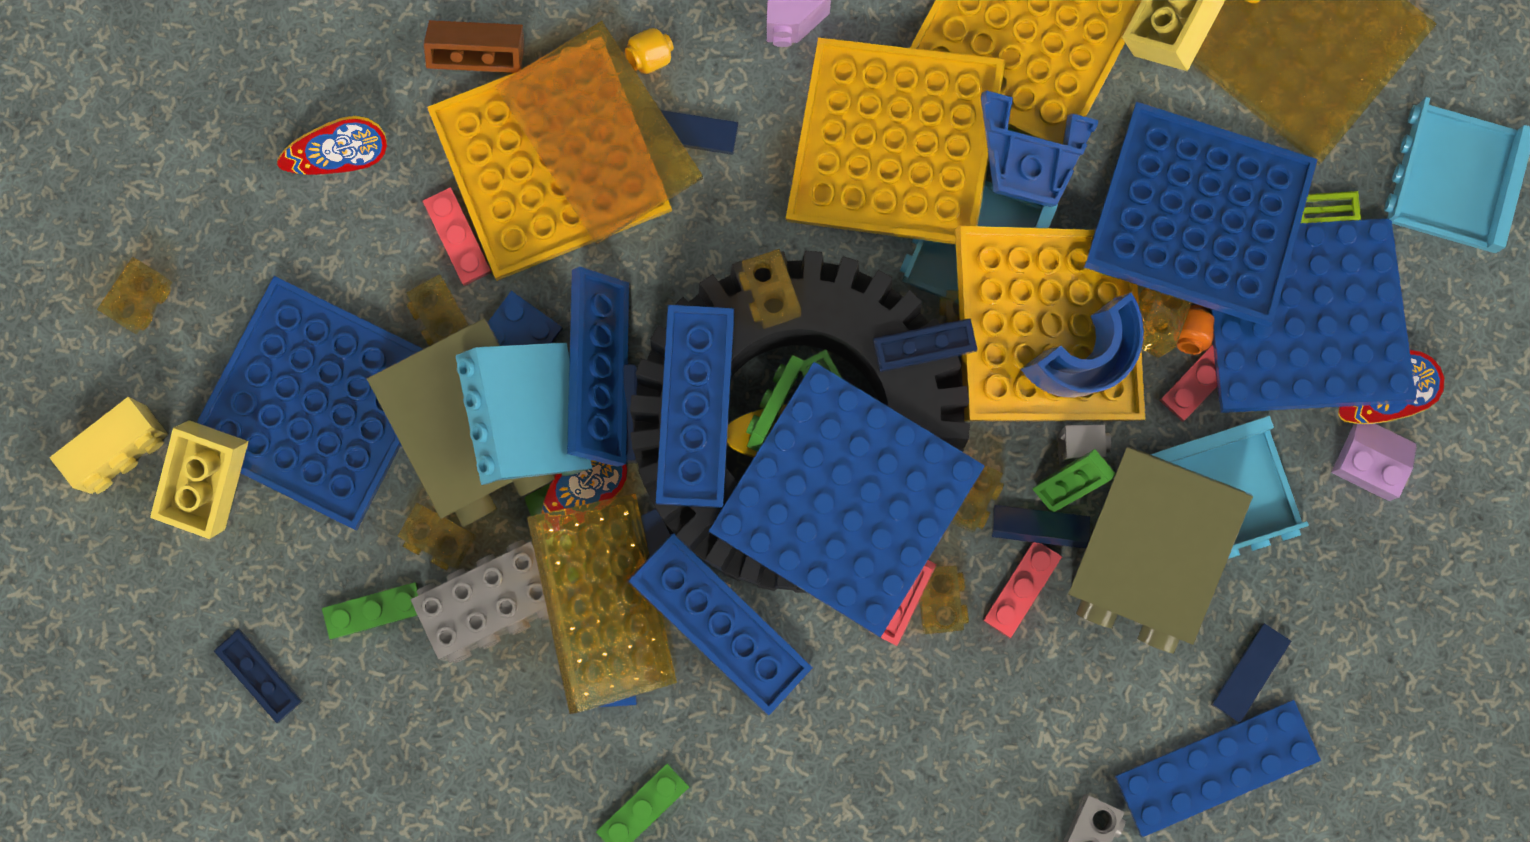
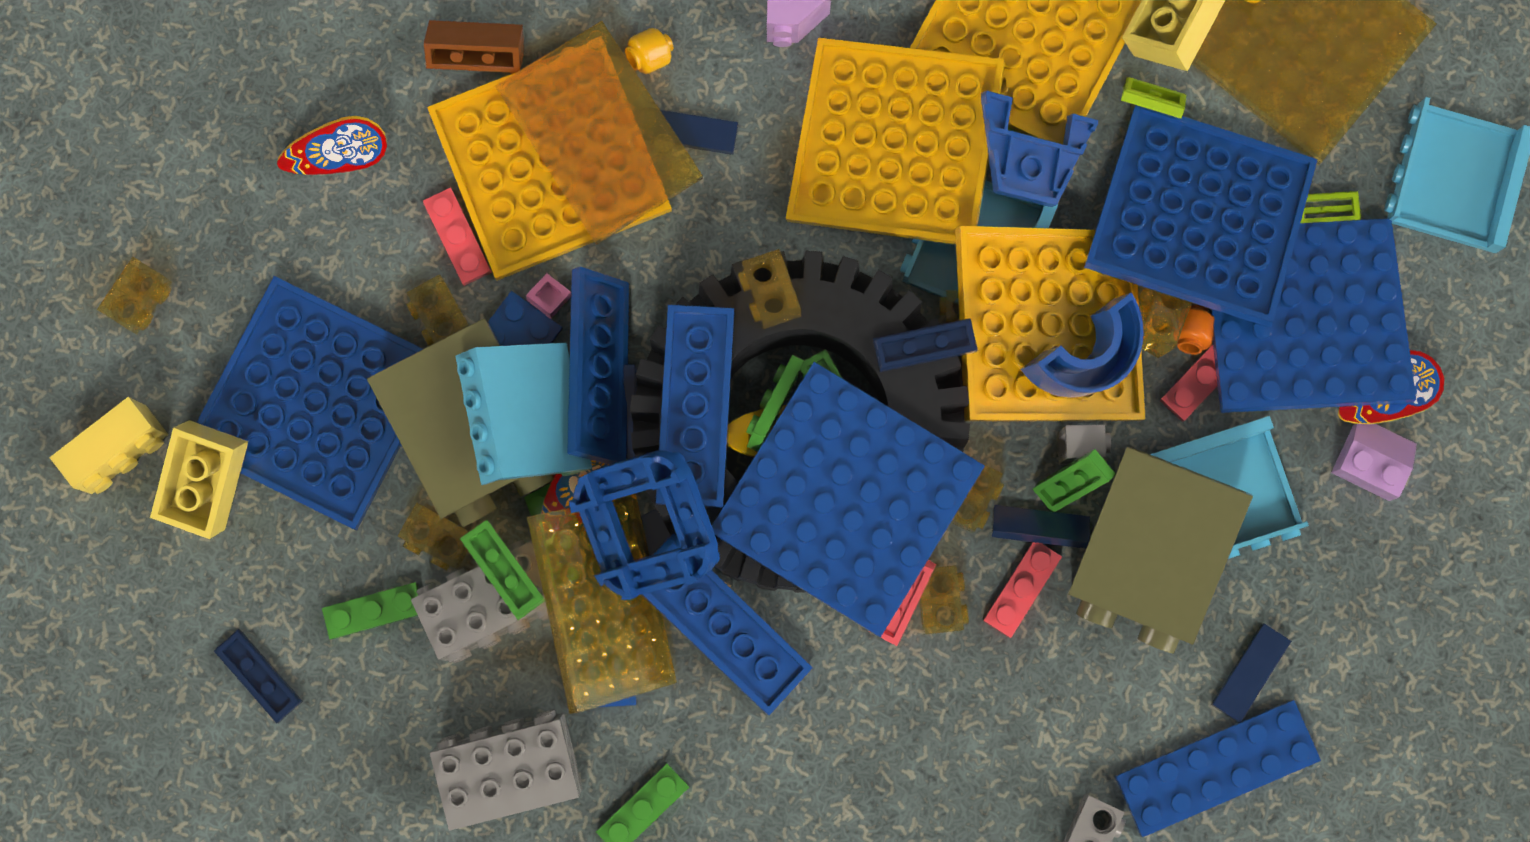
(502, 569): none -> bright green plate
(506, 770): none -> light grey brick
(548, 295): none -> bright pink plate
(686, 509): none -> blue plate
(1153, 97): none -> lime tile

